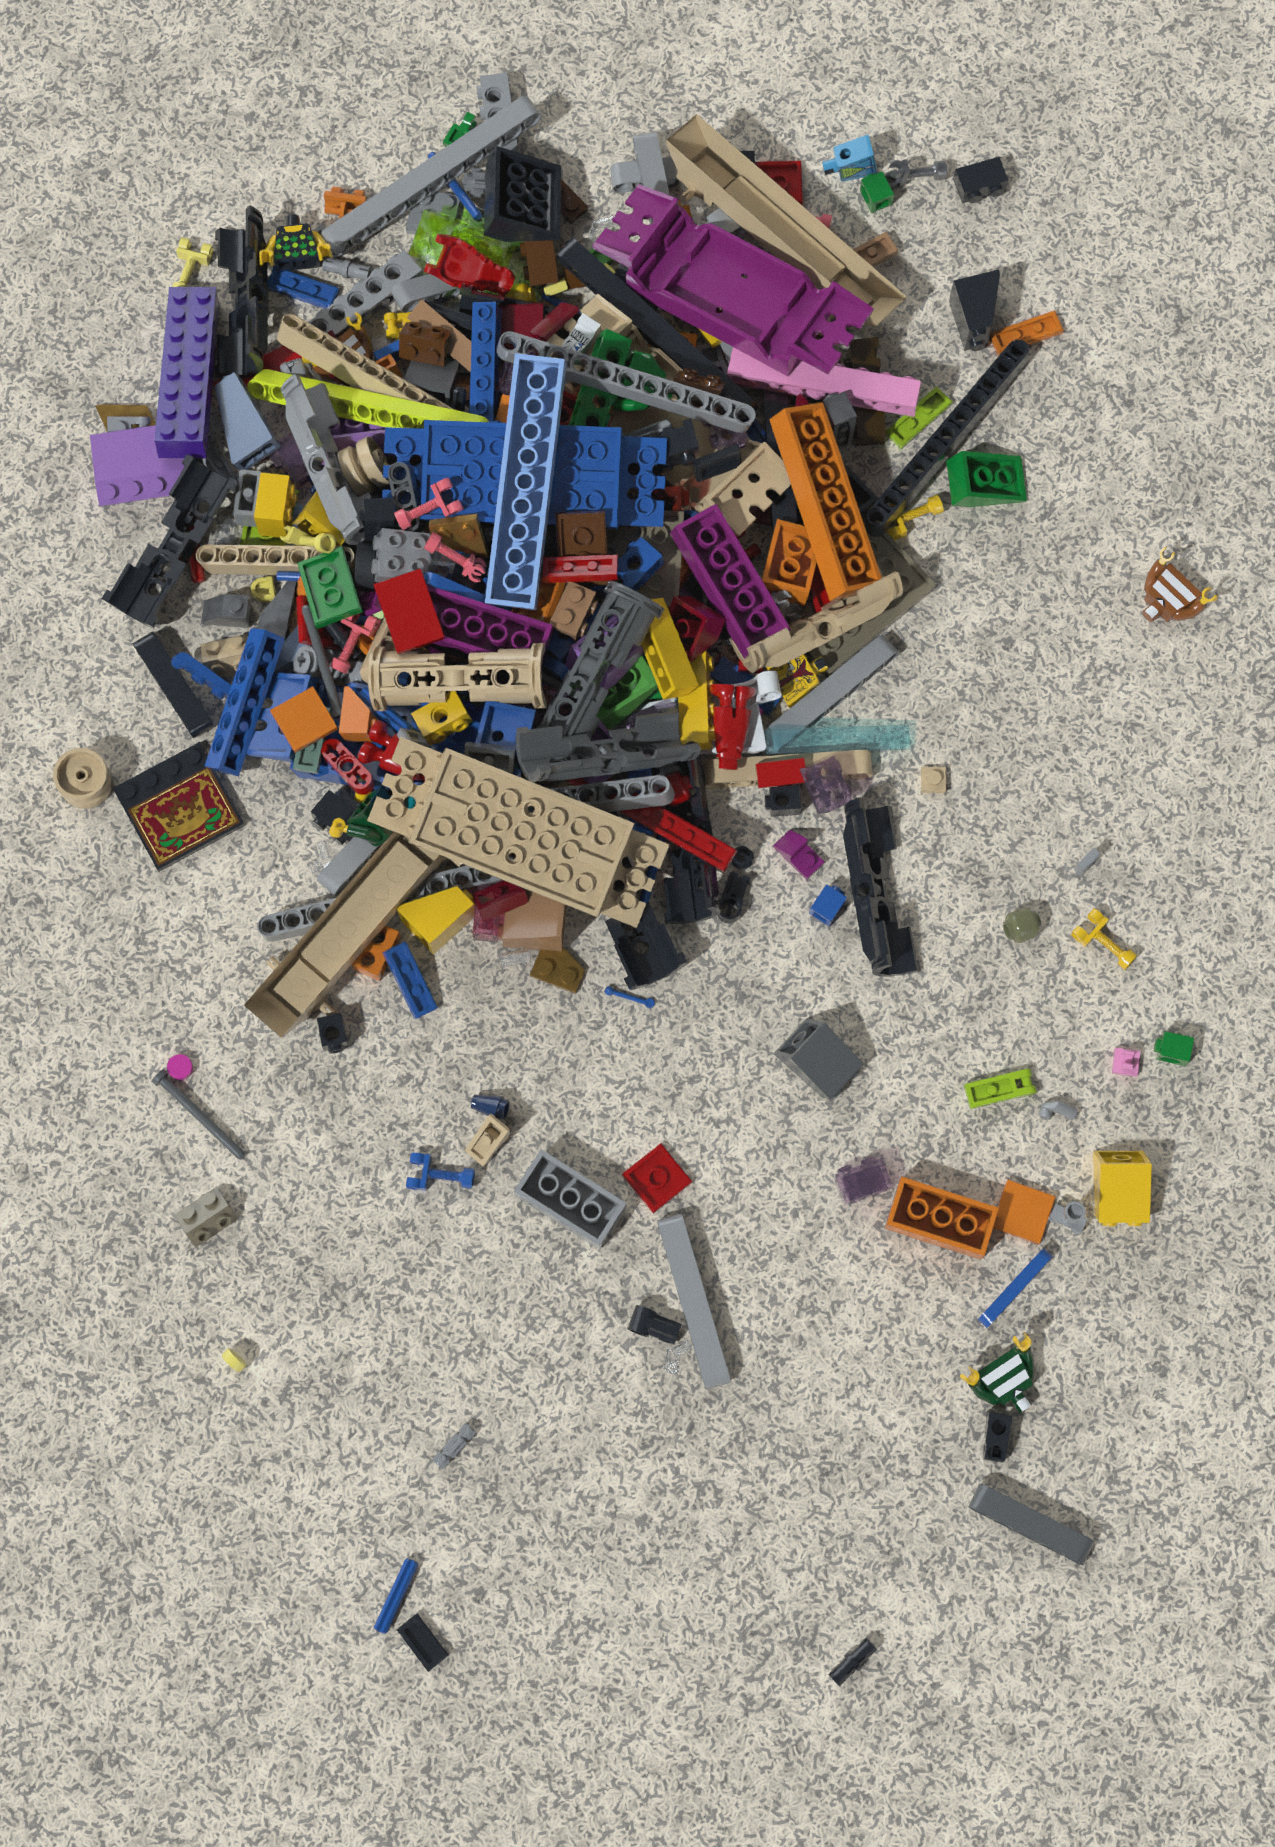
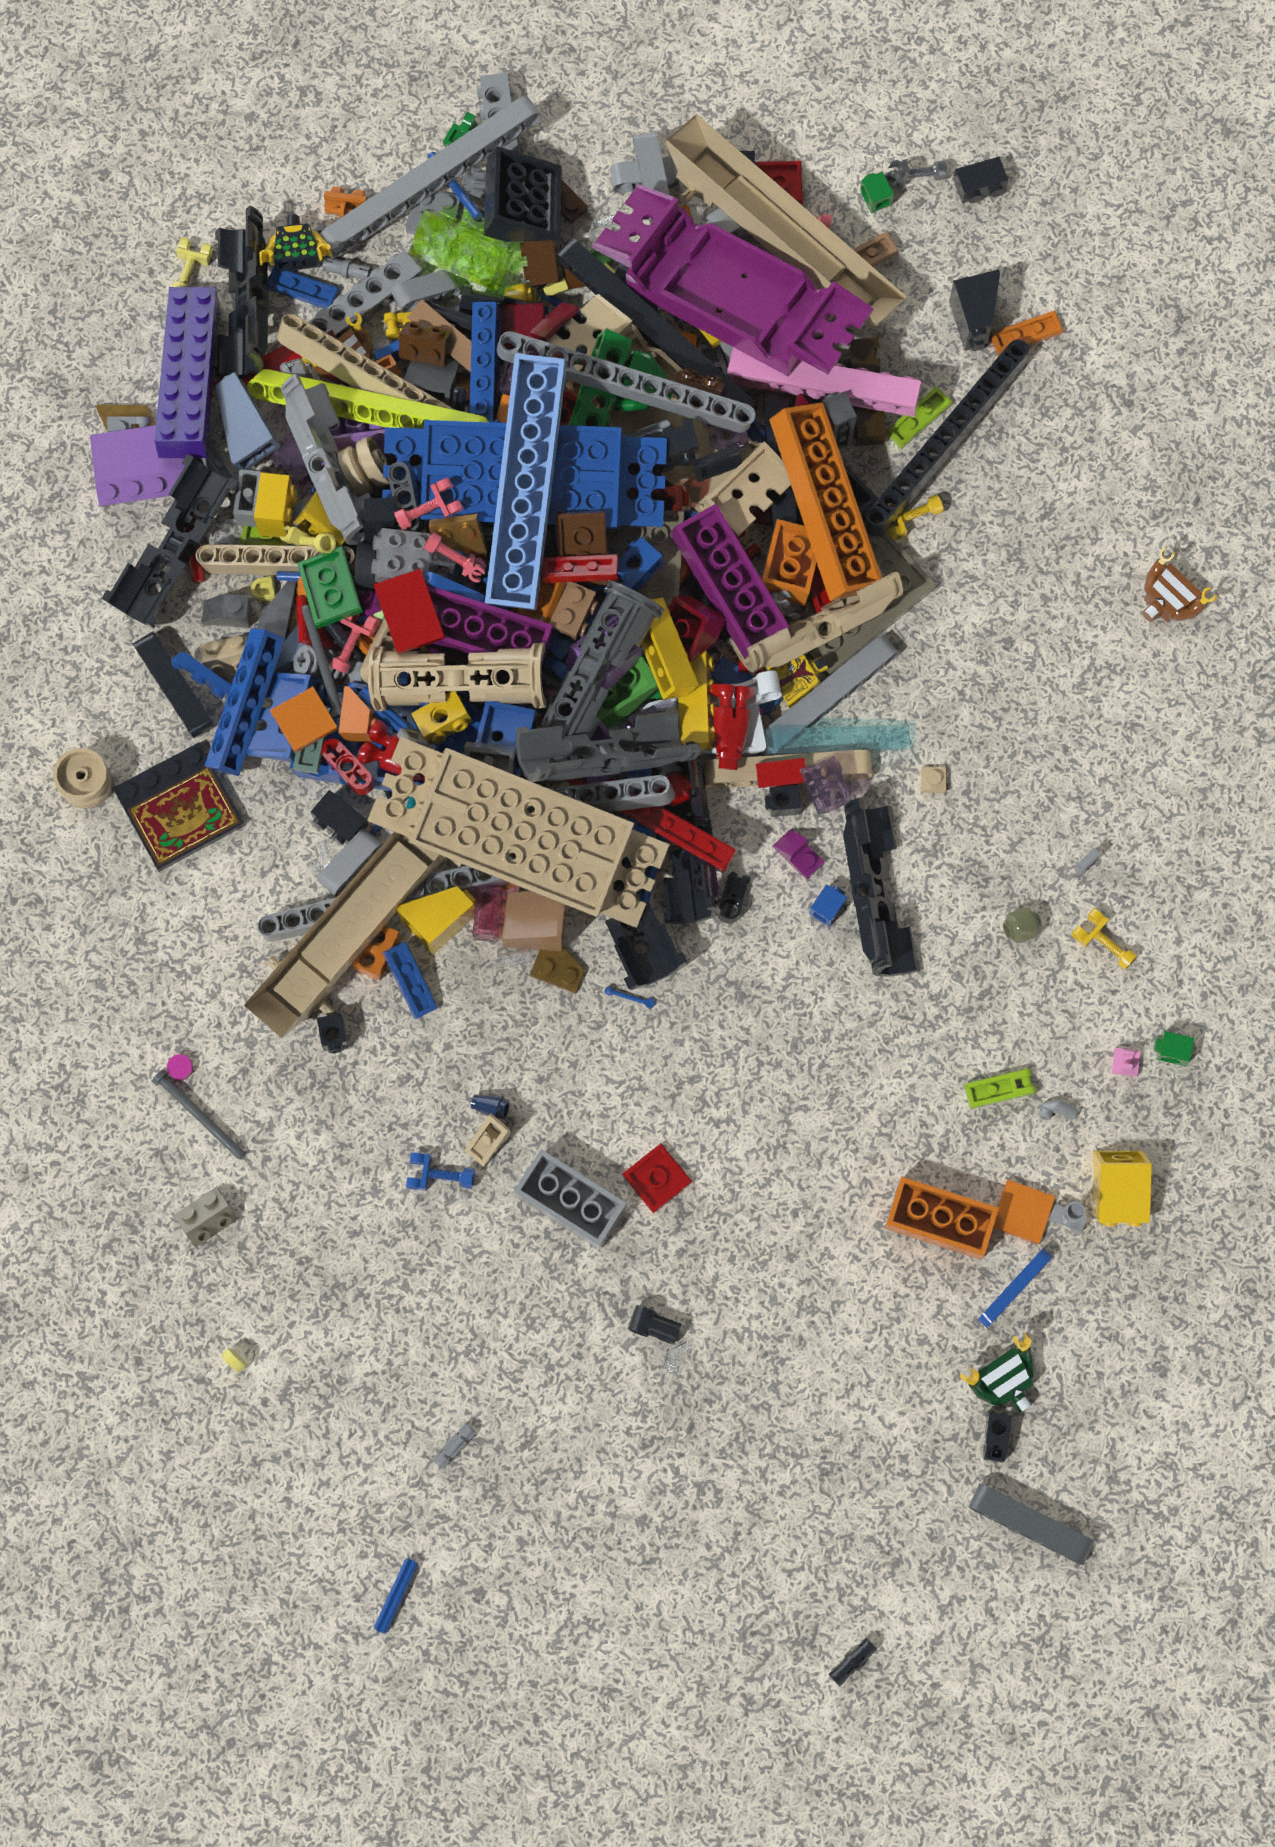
(358, 823): dark green torso -> none
(422, 1642): black tile -> none
(465, 264): red animal -> none
(499, 899): dark red slope -> none
(582, 335): white leg -> none
(693, 1301): light grey beam -> none
(748, 857): black plate -> none
(819, 1058): dark grey slope -> none
(852, 159): dark azure torso -> none
(862, 1181): clear purple brick -> none
(985, 479): green slope -> none

